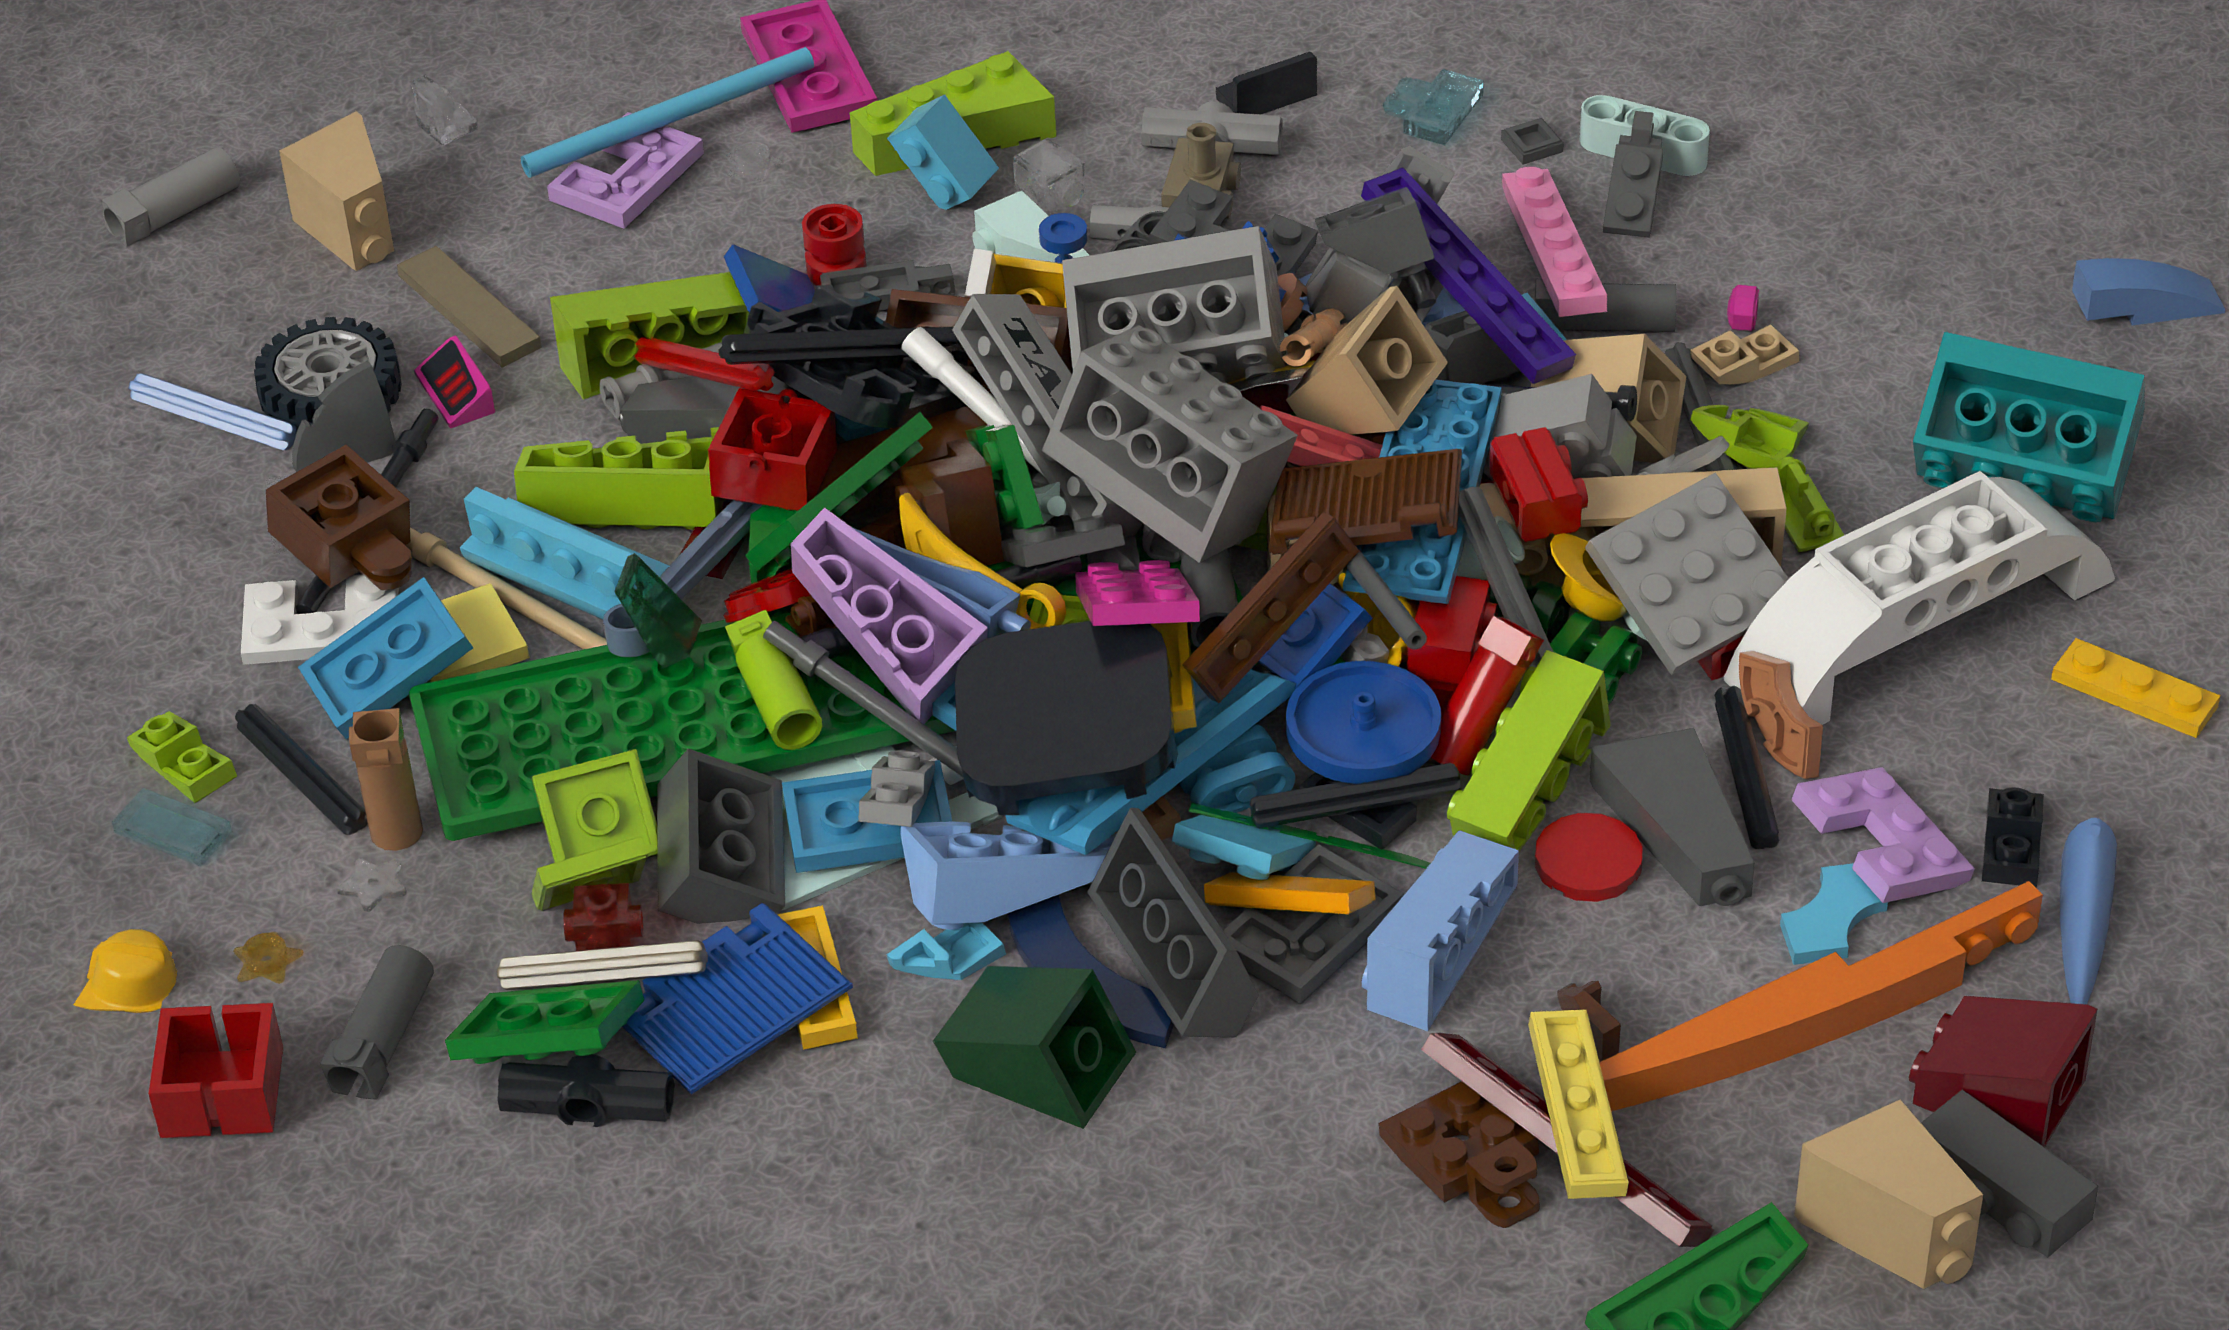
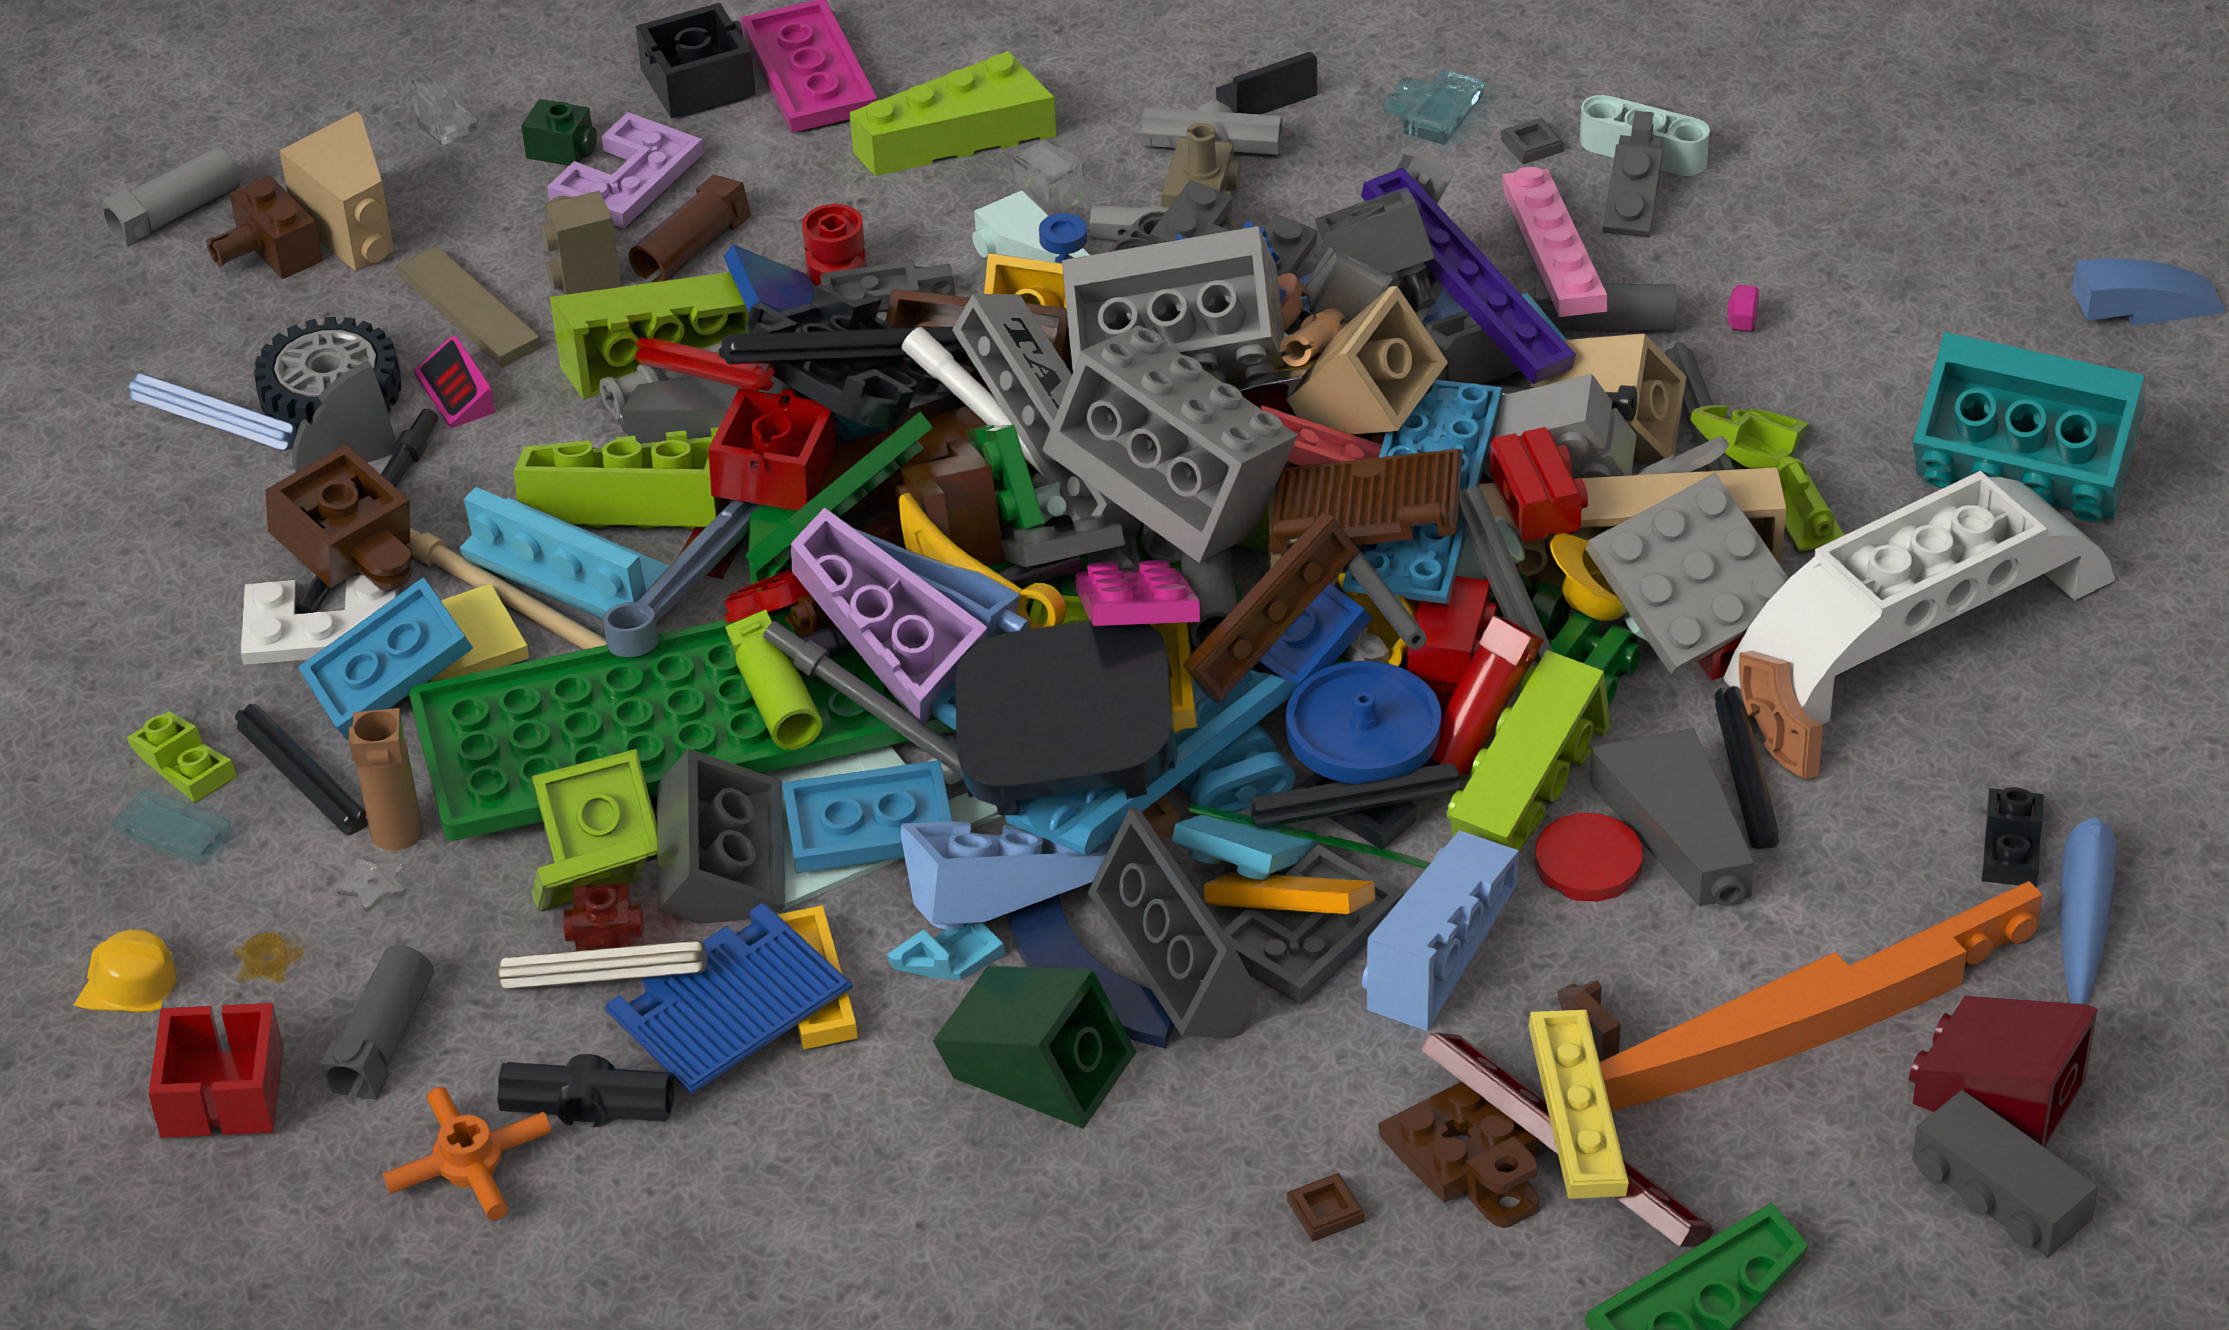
(272, 227): none -> reddish brown brick
(467, 1152): none -> orange bar
(545, 1021): green plate -> none
(558, 132): none -> dark green brick
(581, 244): none -> dark tan brick
(657, 612): clear green slope -> none
(666, 112): medium azure piece -> none
(678, 239): none -> reddish brown piece
(696, 60): none -> black brick
(897, 789): light grey slope -> none
(943, 153): medium azure brick -> none
(981, 273): white tile -> none
(1325, 1207): none -> reddish brown tile
(1745, 359): tan slope -> none
(1828, 919): medium azure tile -> none
(1891, 1196): tan slope -> none
(1914, 851): lavender plate -> none
(2136, 687): yellow plate -> none

